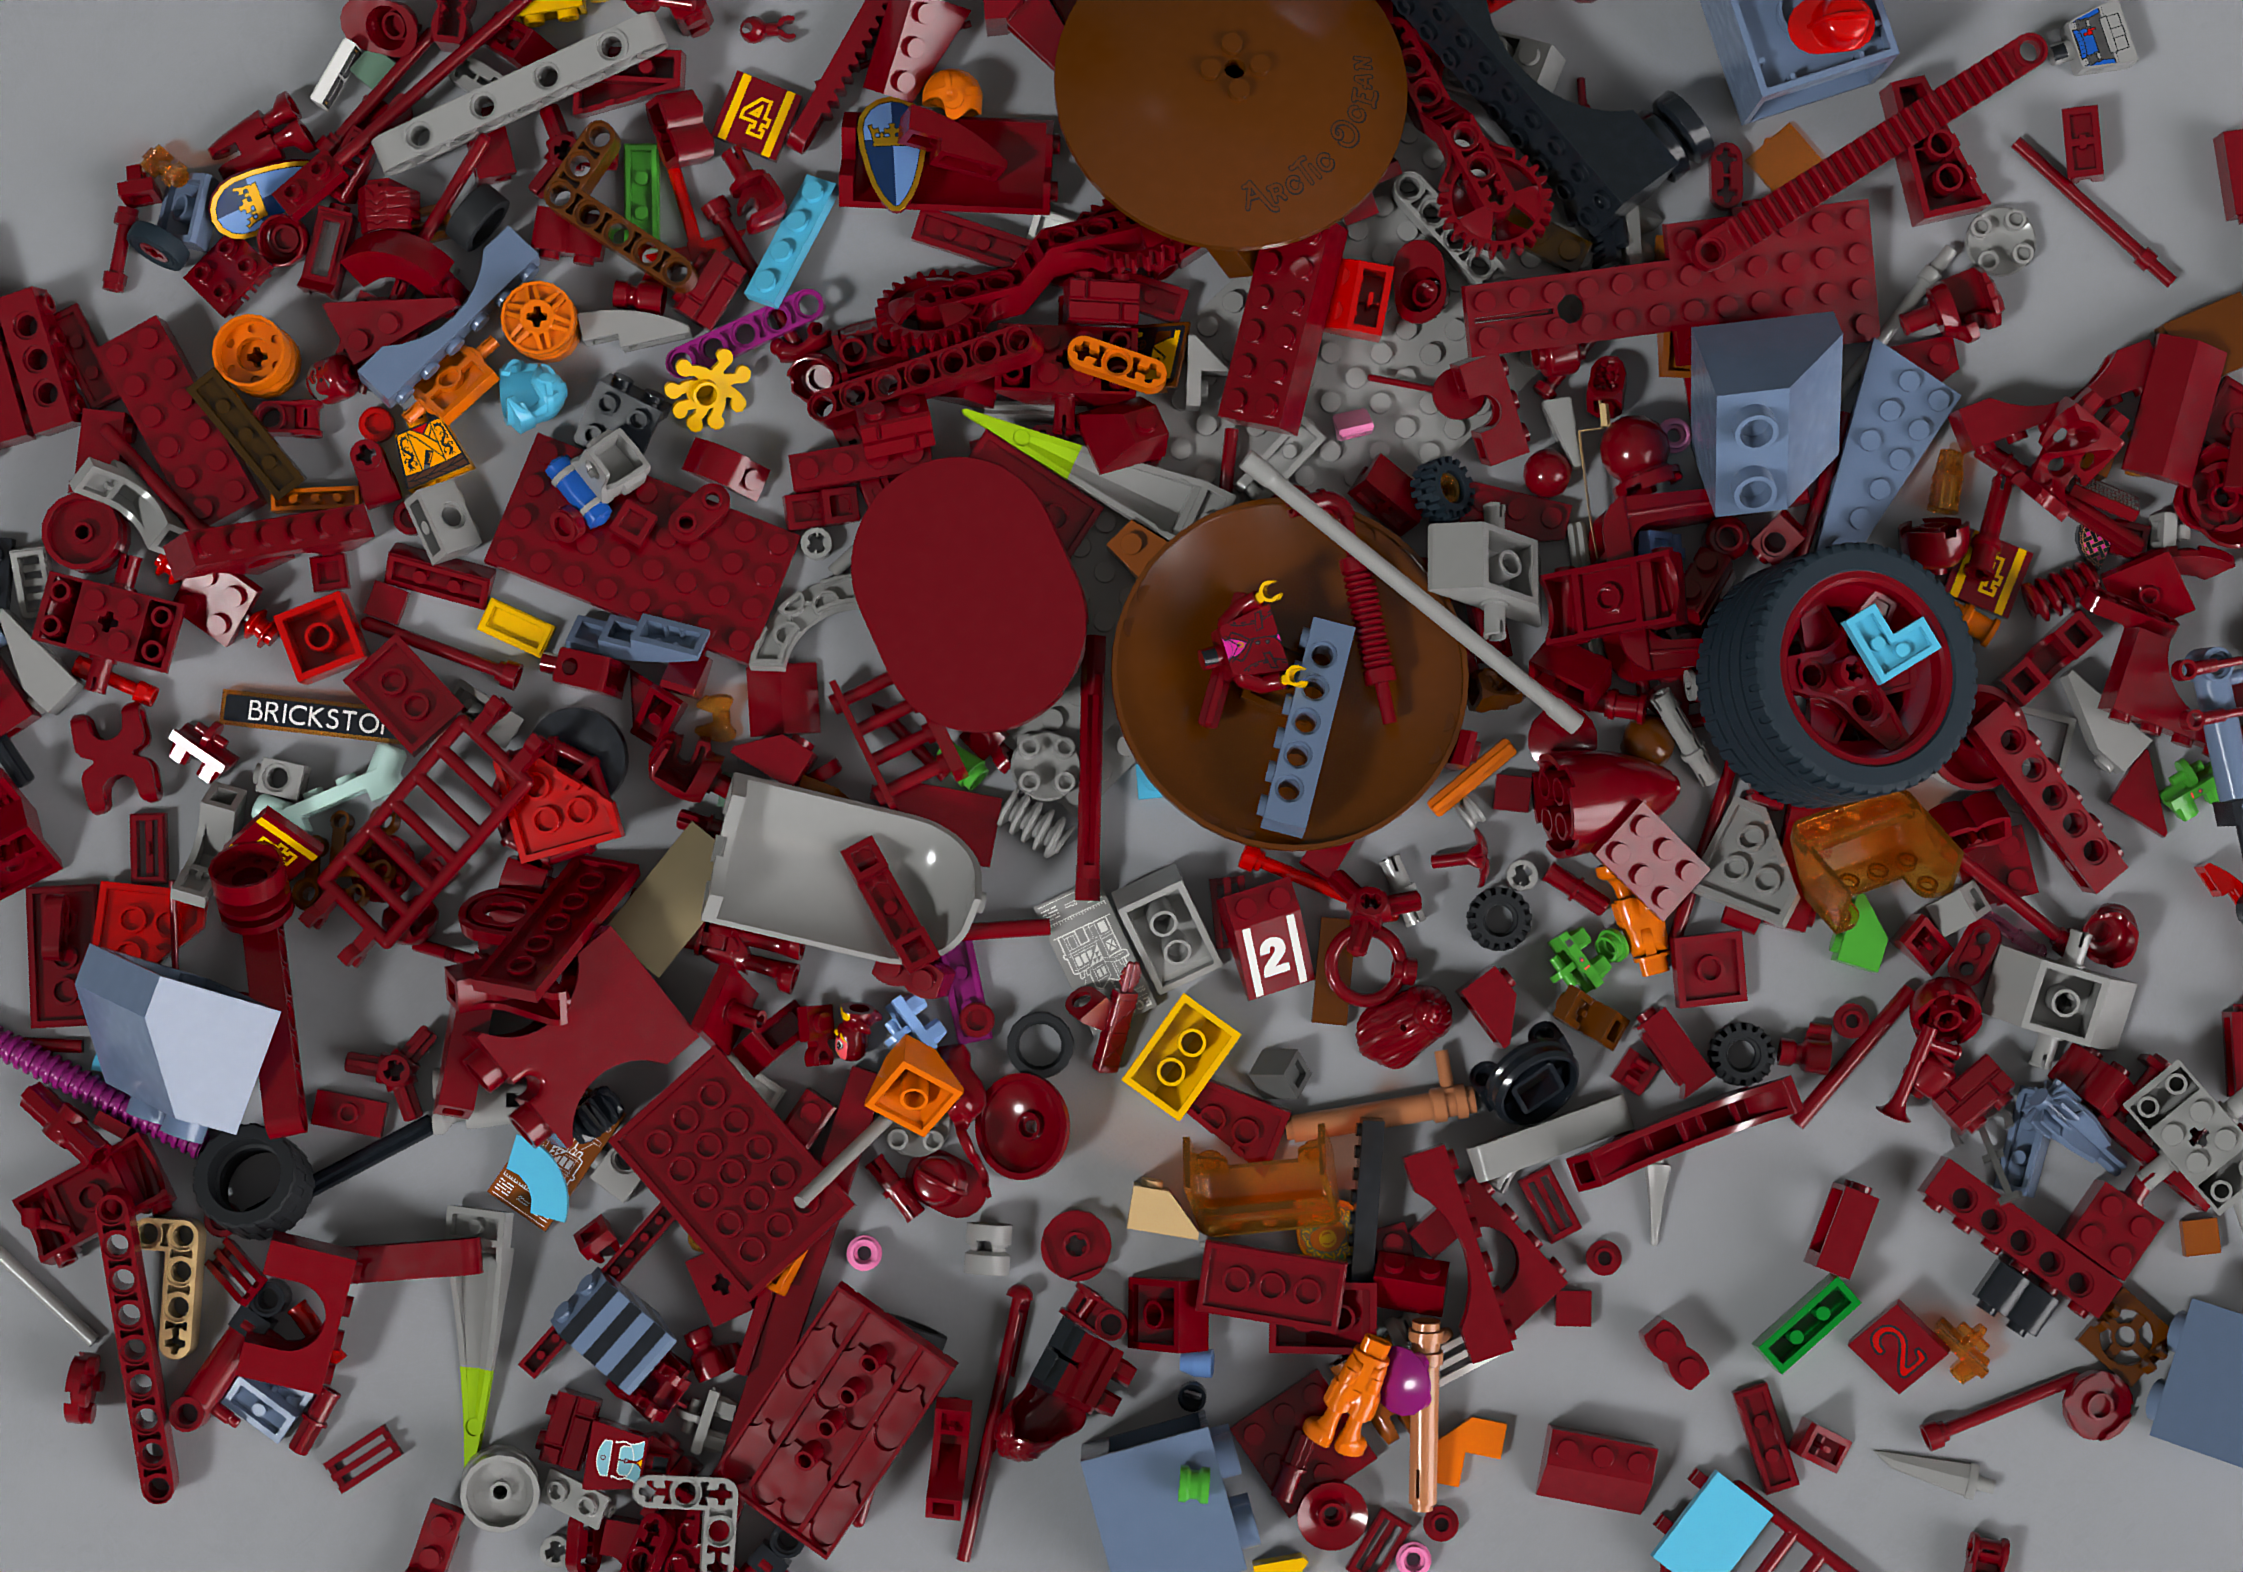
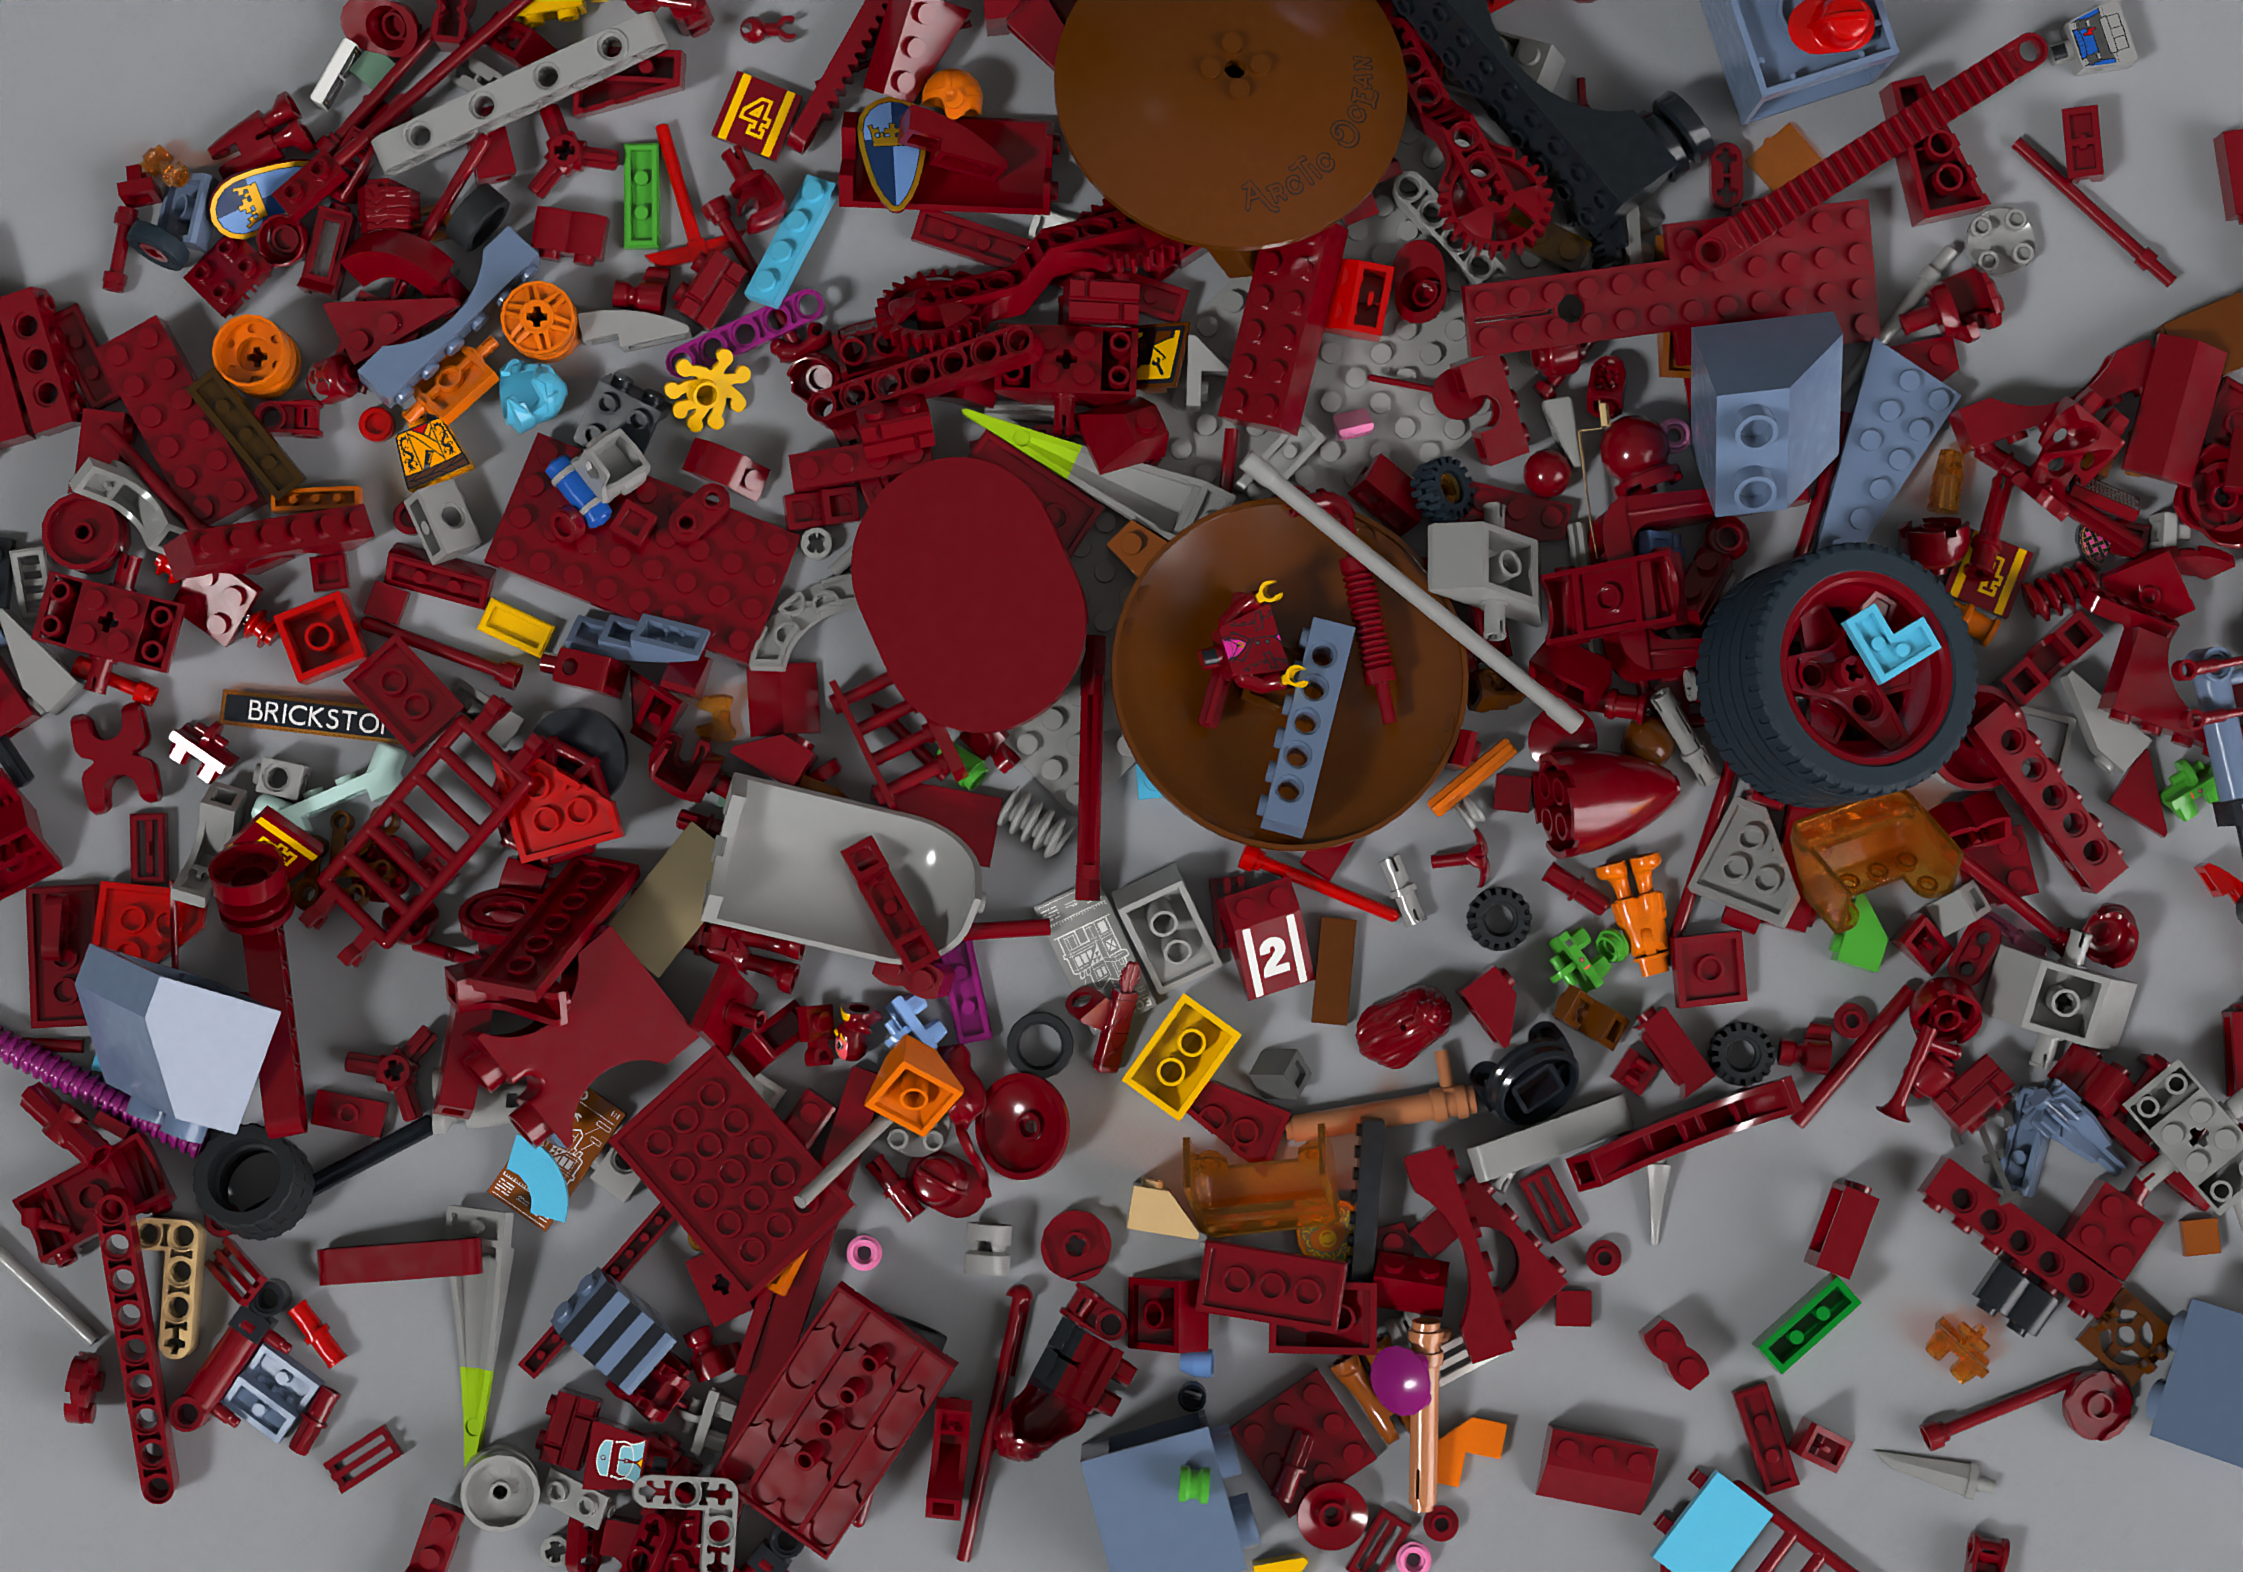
(306, 1361): dark red arch -> none
(377, 480): dark red piece -> none
(596, 1114): black gear -> none
(596, 1237): dark red tile -> none
(610, 221): reddish brown beam -> none
(680, 129): dark red brick -> none
(977, 1019): dark red tile -> none
(1045, 765): light grey dish -> none
(1144, 365): orange beam -> none
(1355, 1392): orange piece -> none
(1369, 909): dark red bush -> none
(1402, 970): dark red piece -> none
(1510, 872): light grey bush -> none
(1650, 860): plate -> none
(1787, 526): dark red brick -> none
(1899, 1346): dark red tile -> none

